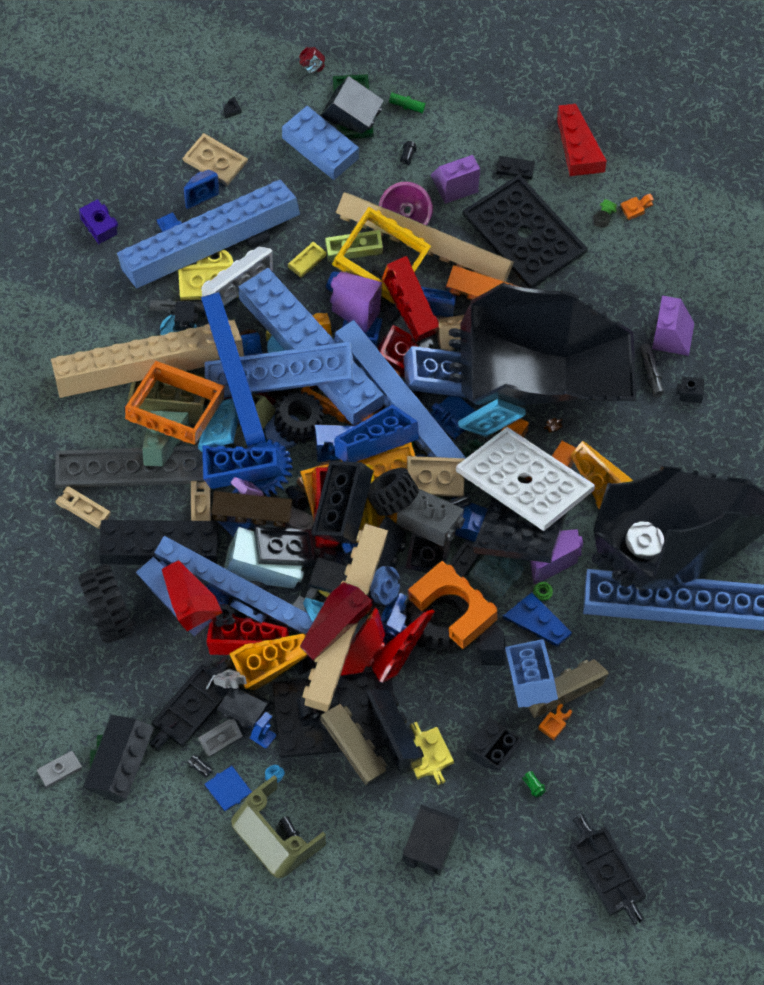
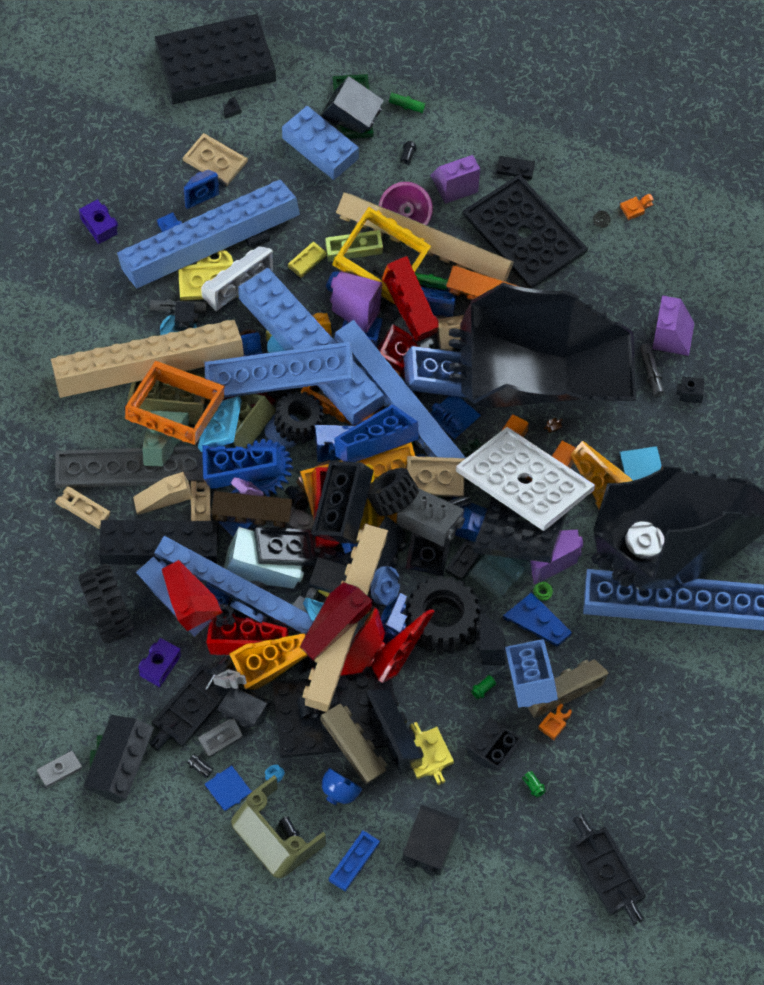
(158, 672): none -> dark purple brick
(163, 493): none -> tan slope
(215, 58): none -> black brick
(233, 369): blue beam -> none
(261, 732): blue bracket -> none
(312, 59): dark red head -> none
(339, 788): none -> blue cylinder
(354, 861): none -> blue plate
(431, 281): none -> green pin
(444, 581): orange arch -> none
(483, 687): none -> green pin
(491, 418): medium azure tile -> none
(579, 144): red wedge -> none
(608, 206): bright green plate -> none
(640, 462): none -> medium azure tile

